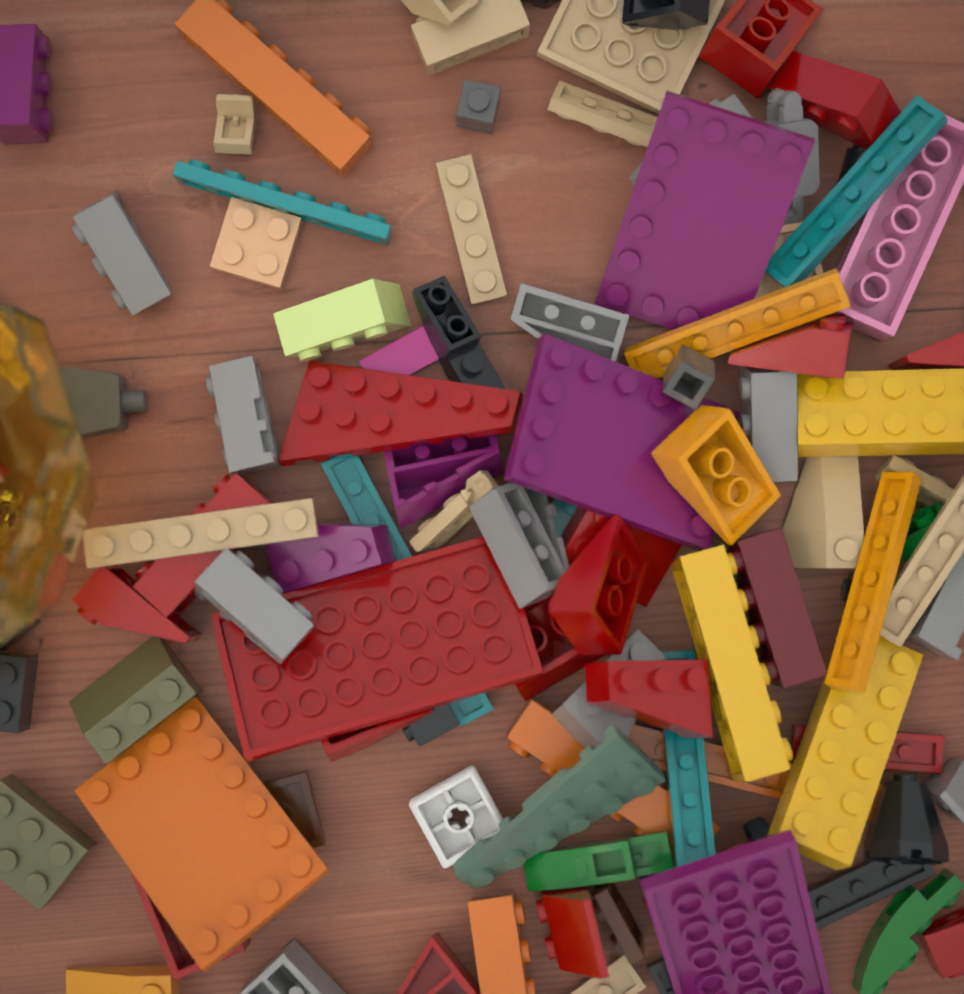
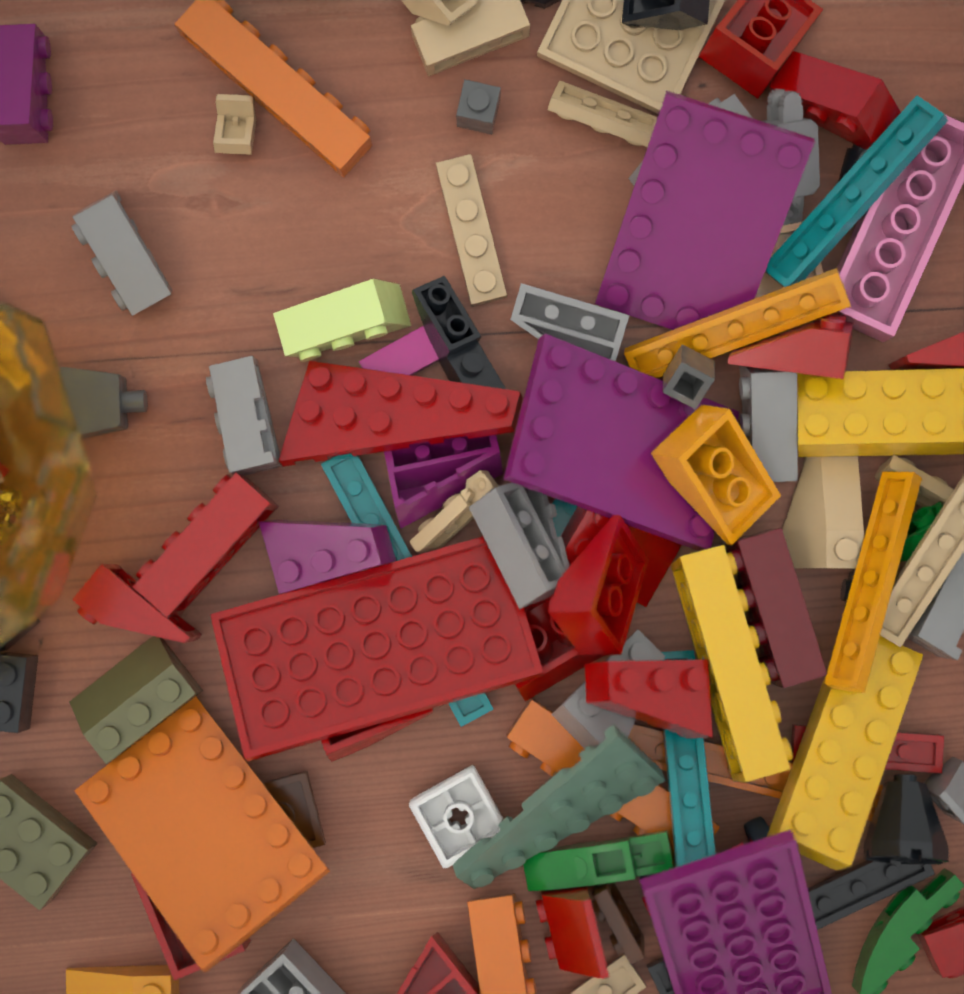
(200, 533): tan plate -> none
(254, 604): light grey wedge -> none
(256, 243): light nougat plate -> none
(266, 194): teal plate -> none
(432, 726): black brick -> none

